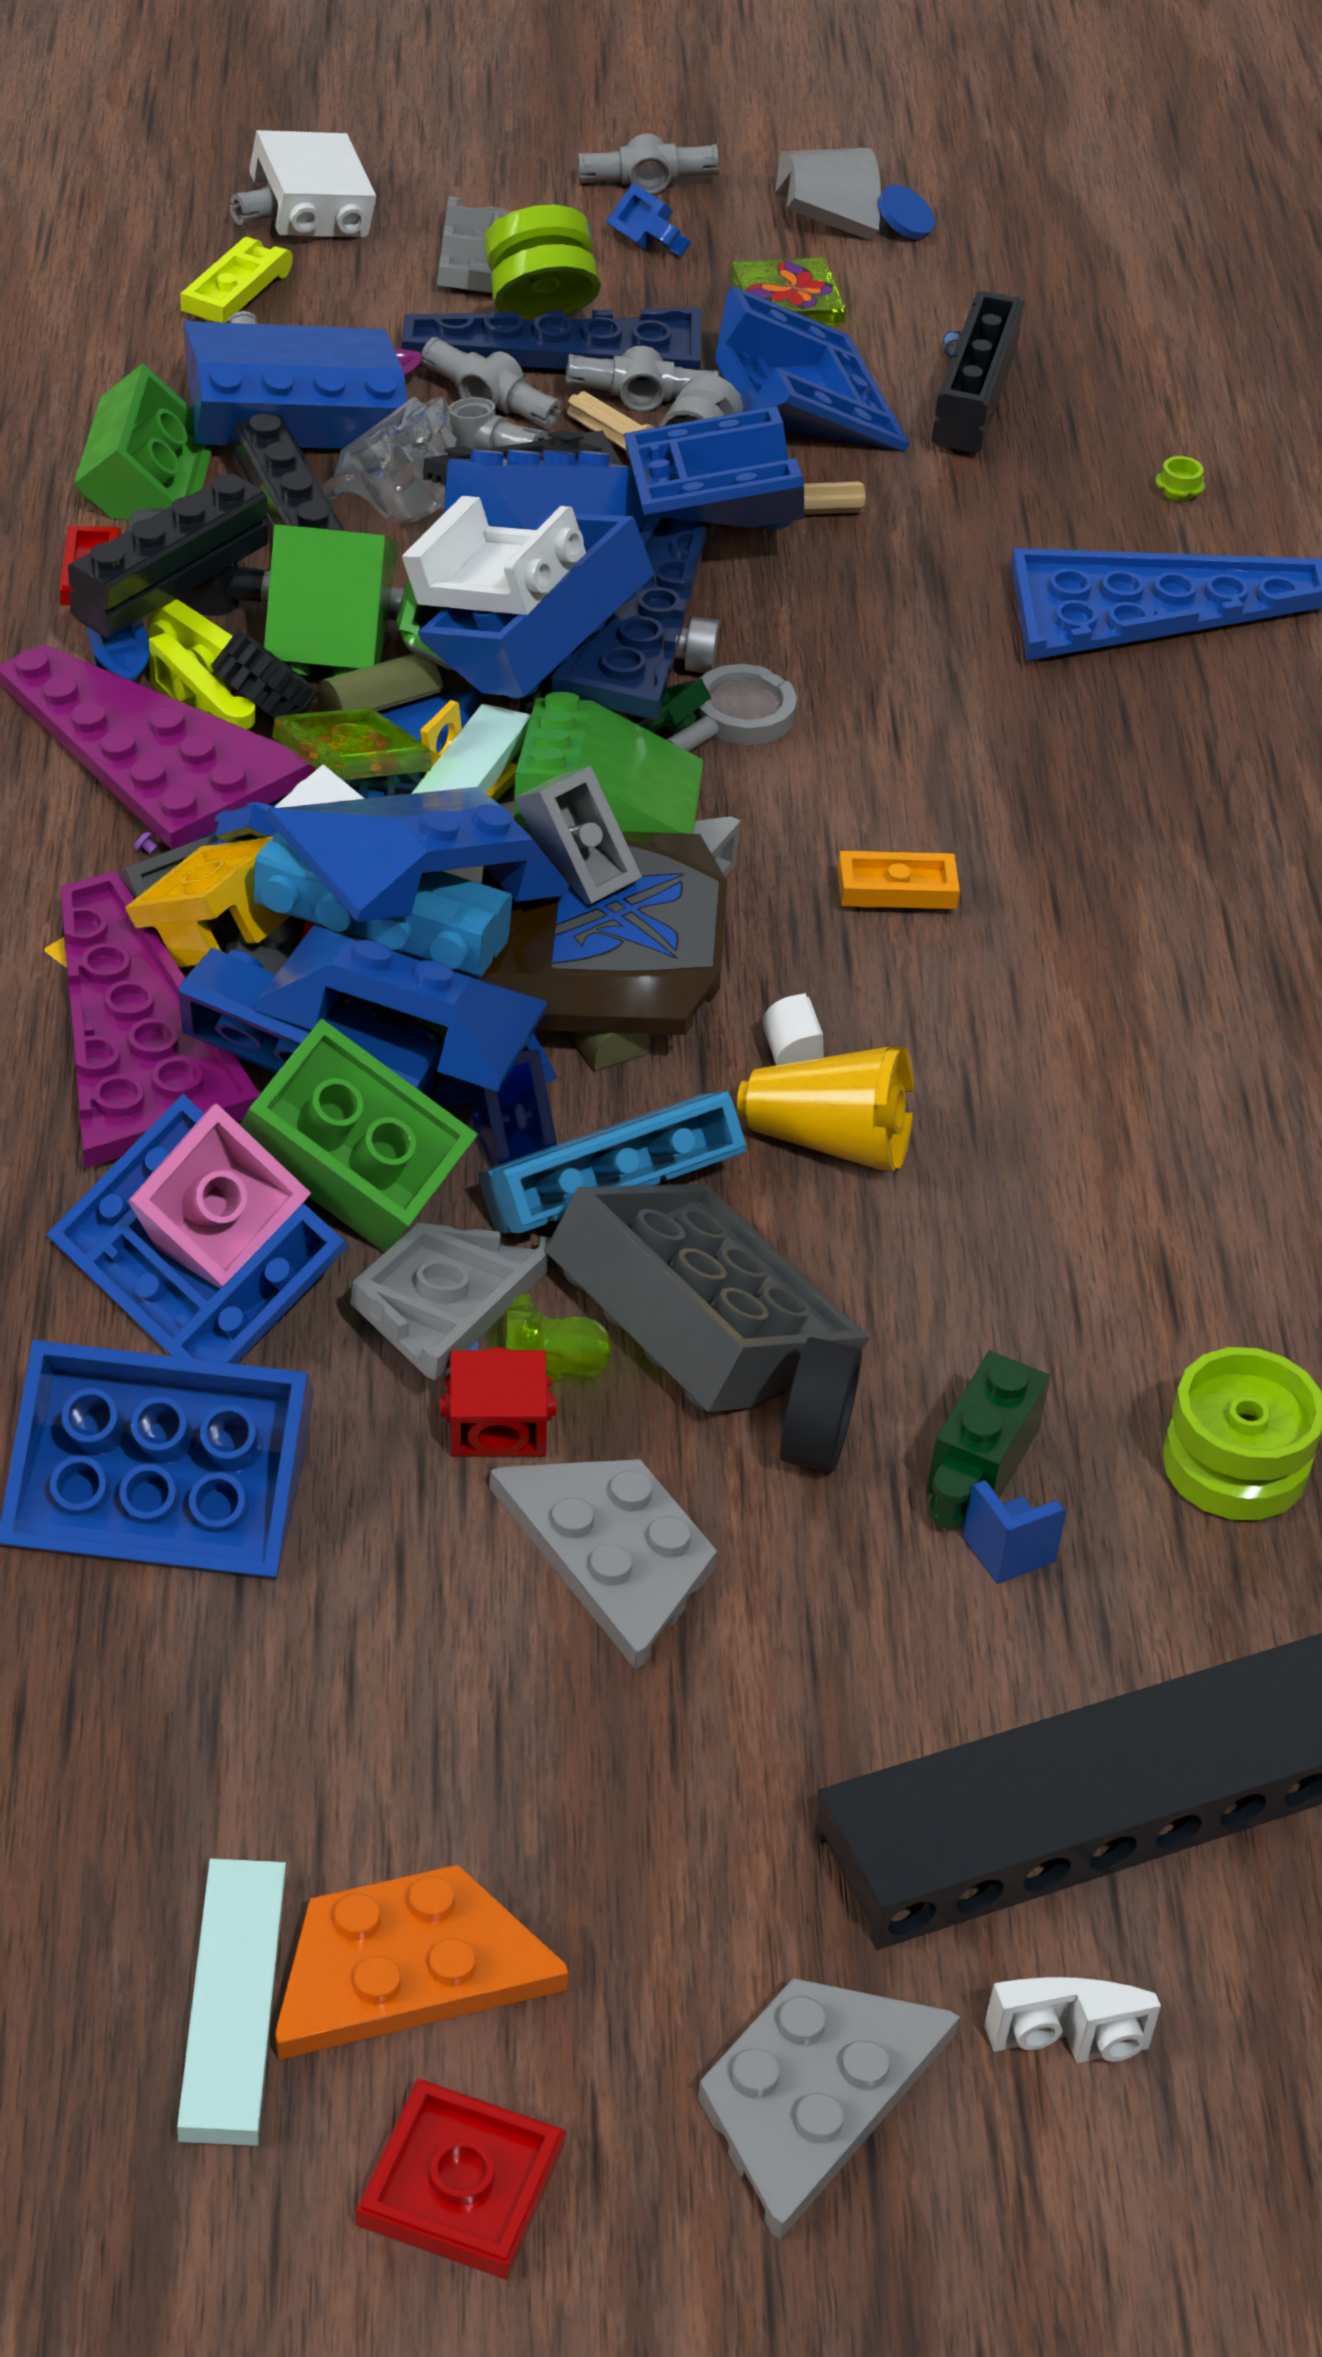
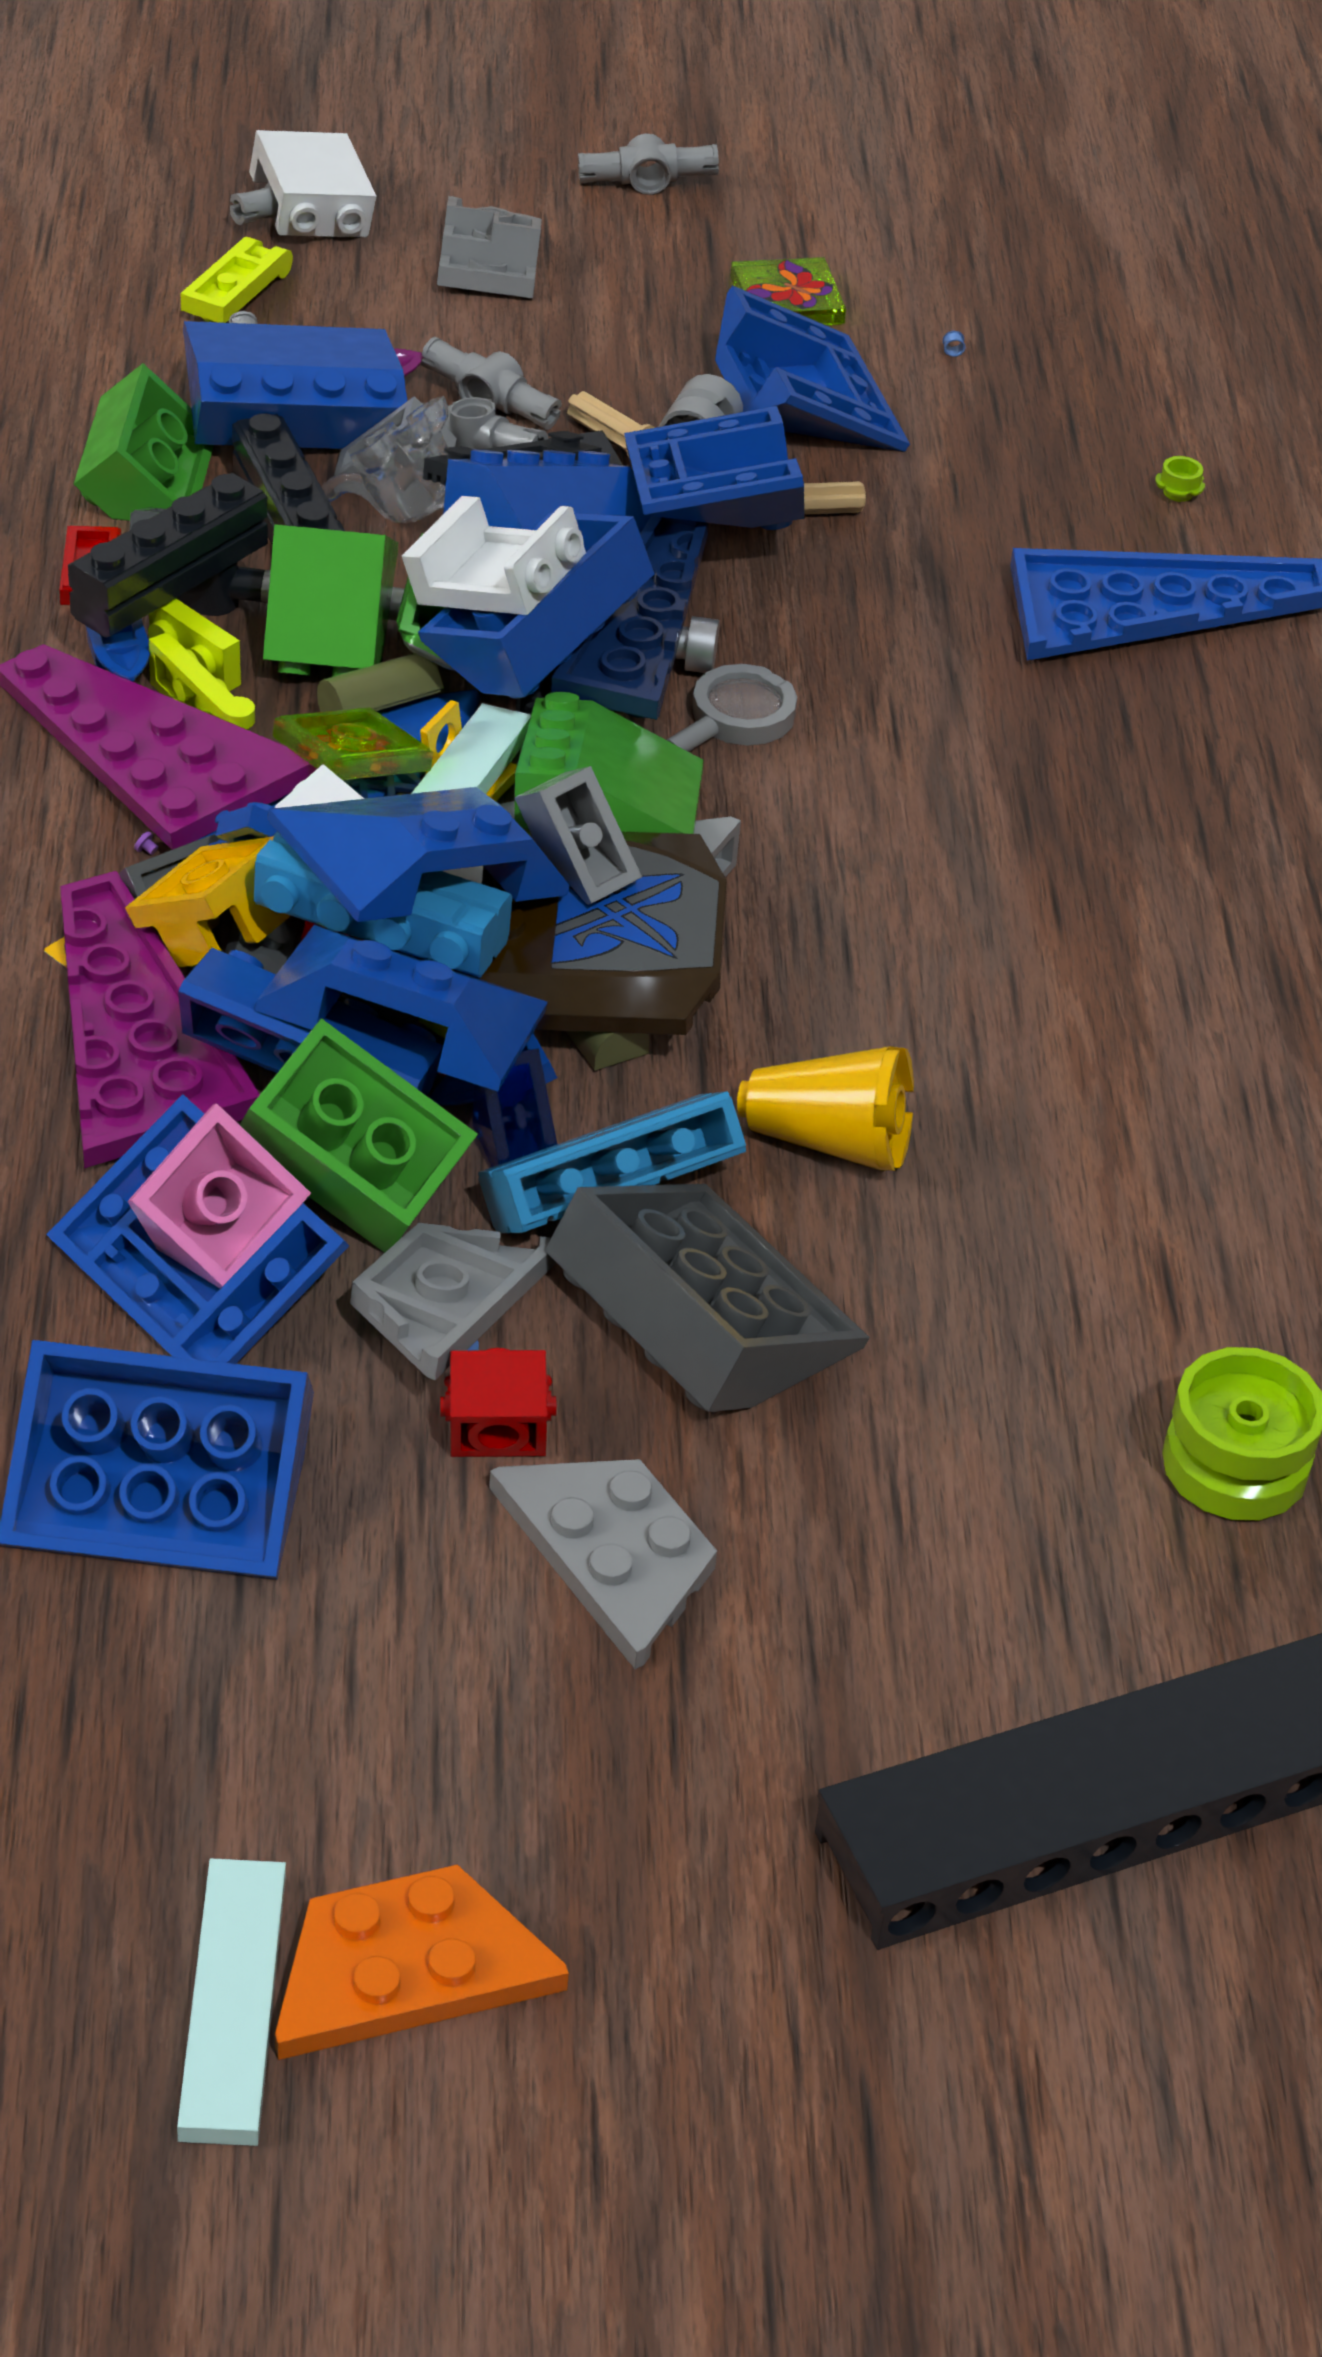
(263, 677): black tyre -> none
(461, 2178): red tile -> none
(541, 261): lime wheel -> none
(552, 336): dark blue wing -> none
(573, 1344): clear neon green animal -> none
(620, 376): light grey pin -> none
(645, 218): blue plate -> none
(677, 707): dark green plate -> none
(793, 1030): white brick -> none
(815, 2085): light grey wing -> none
(820, 1404): black tyre -> none
(833, 187): light grey slope -> none
(898, 880): light orange plate -> none
(906, 212): blue piece -> none
(977, 372): black brick -> none
(985, 1435): dark green brick -> none
(1011, 1535): blue panel -> none
(1093, 2015): white slope -> none

